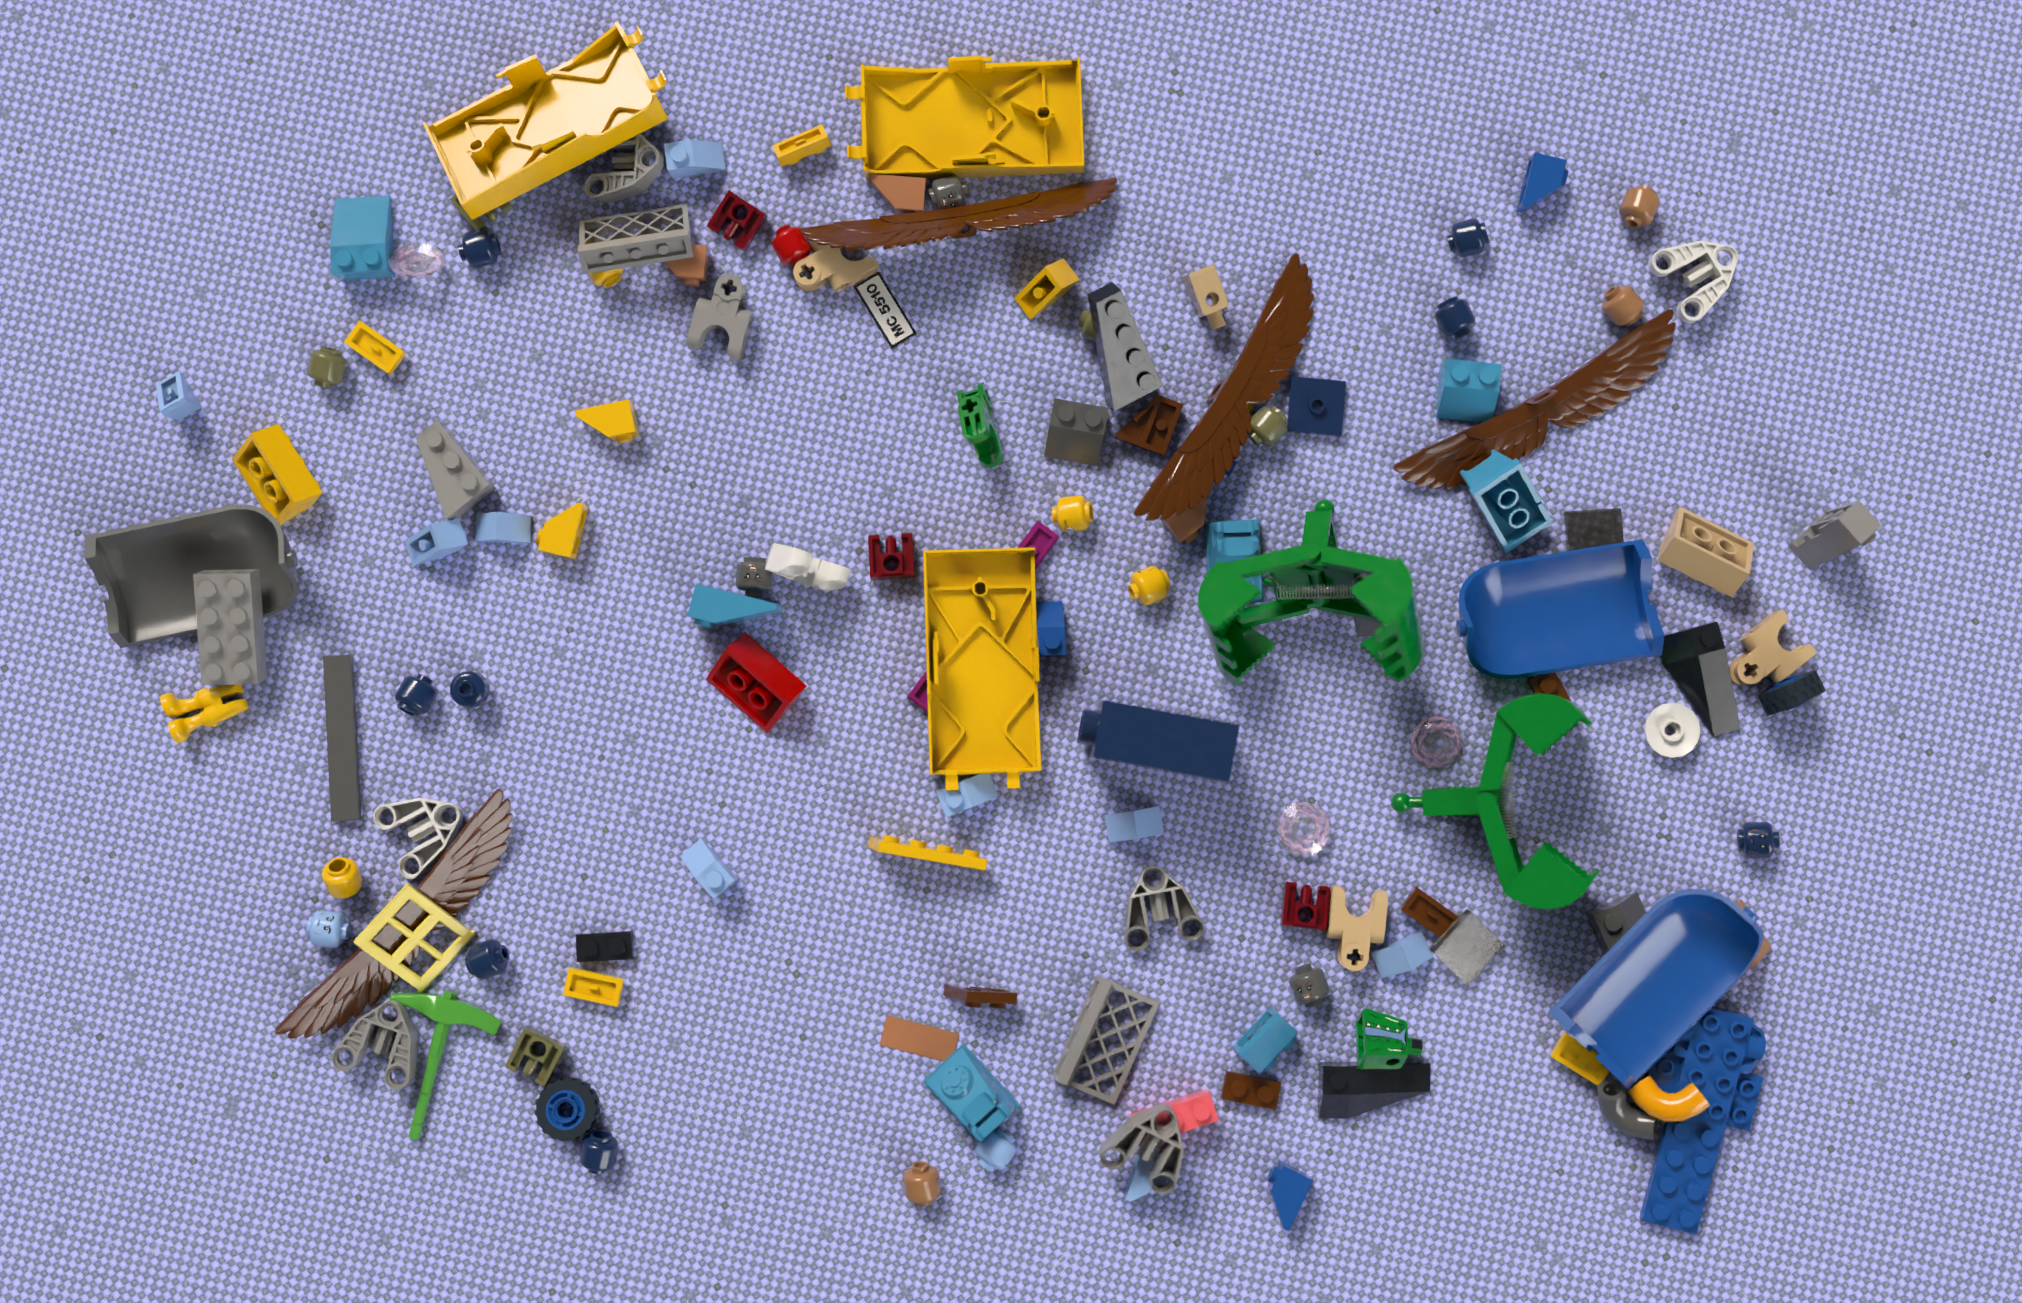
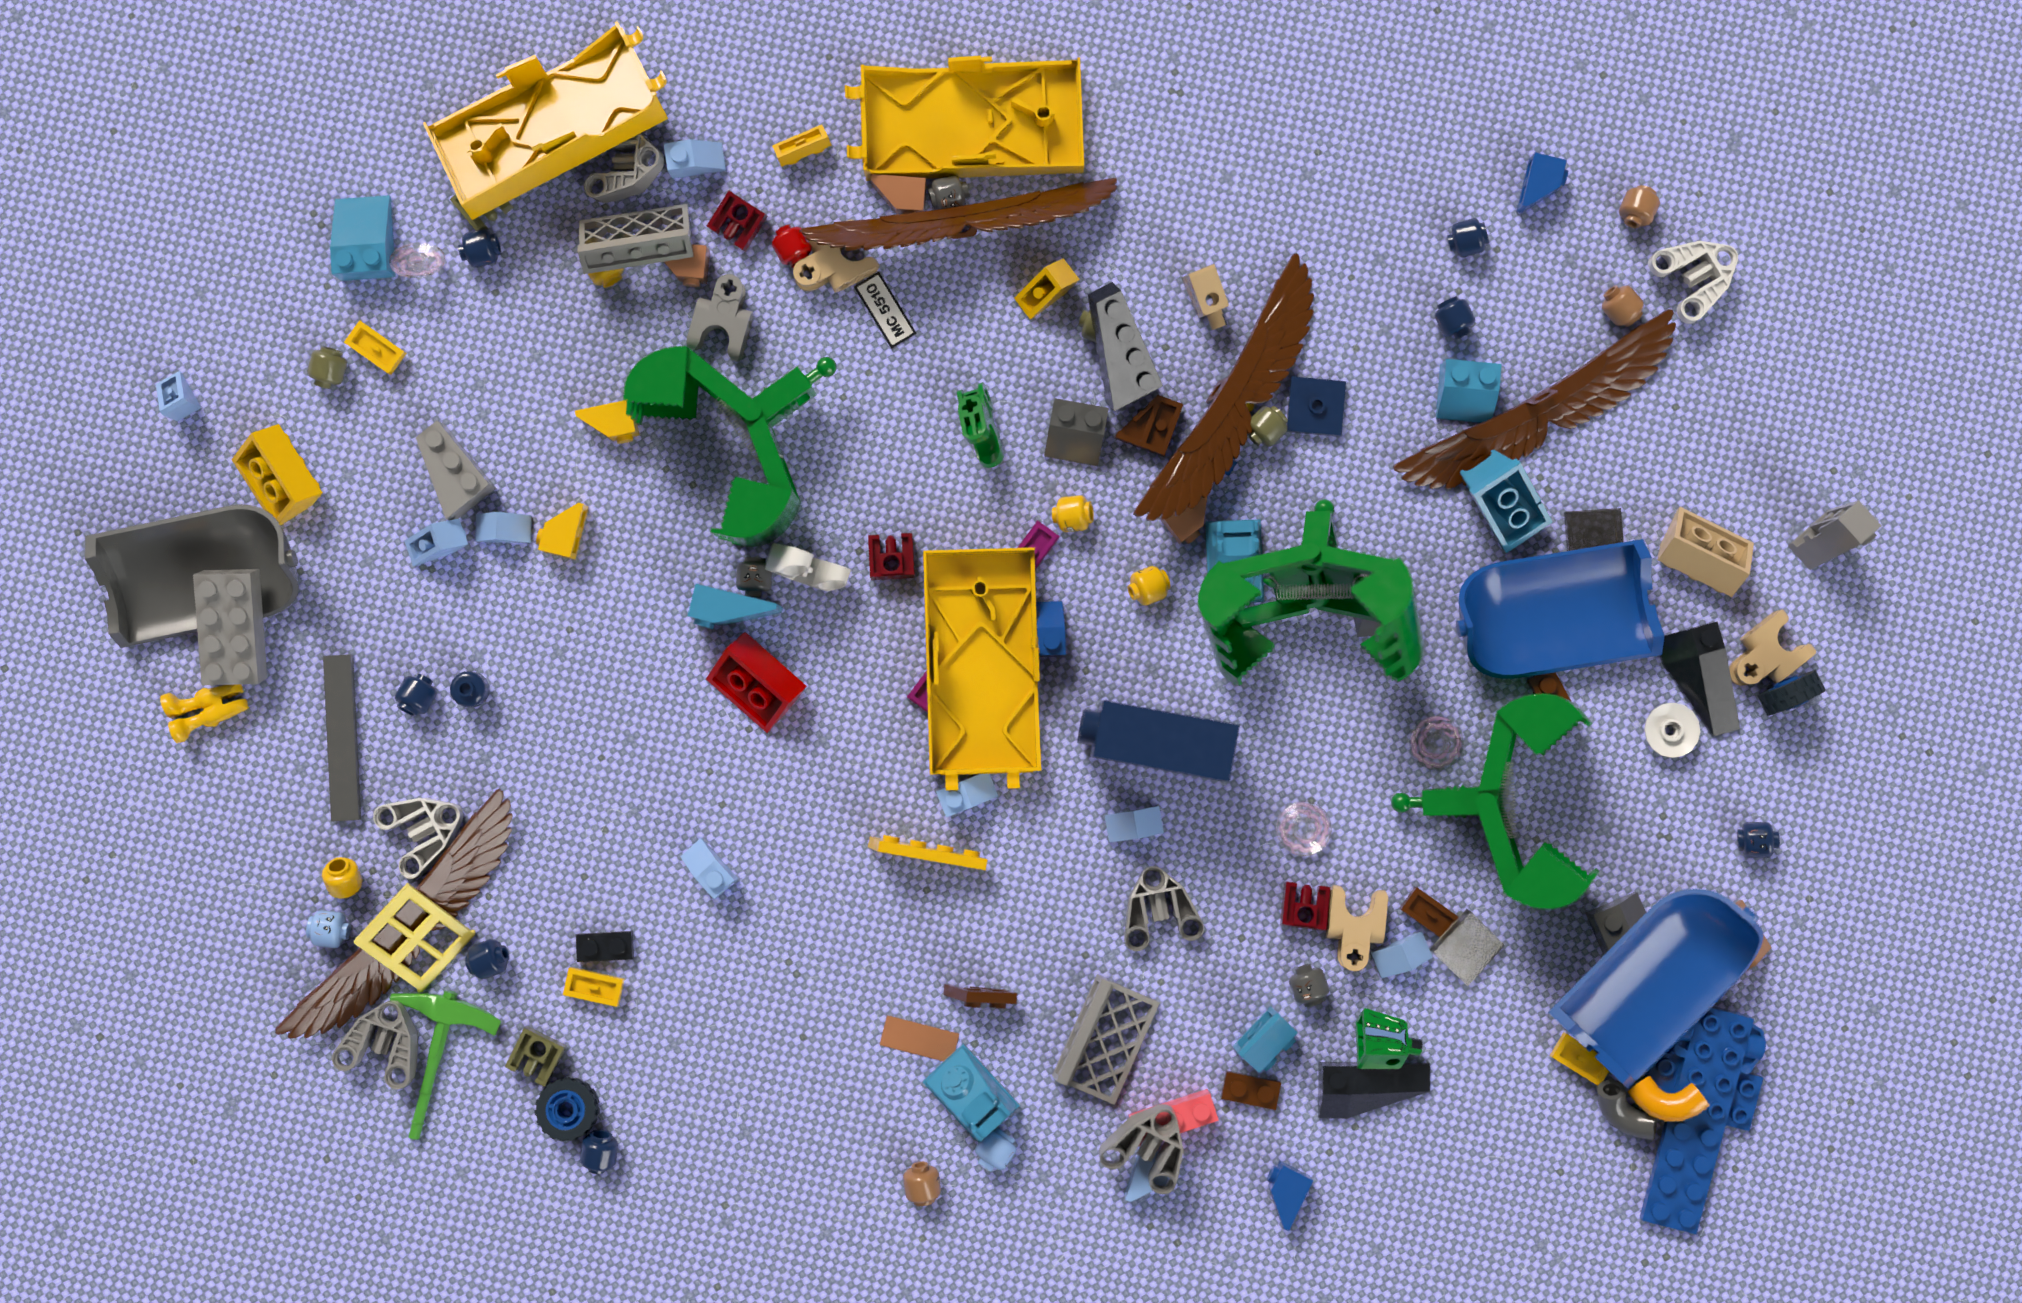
(668, 387): none -> green piece

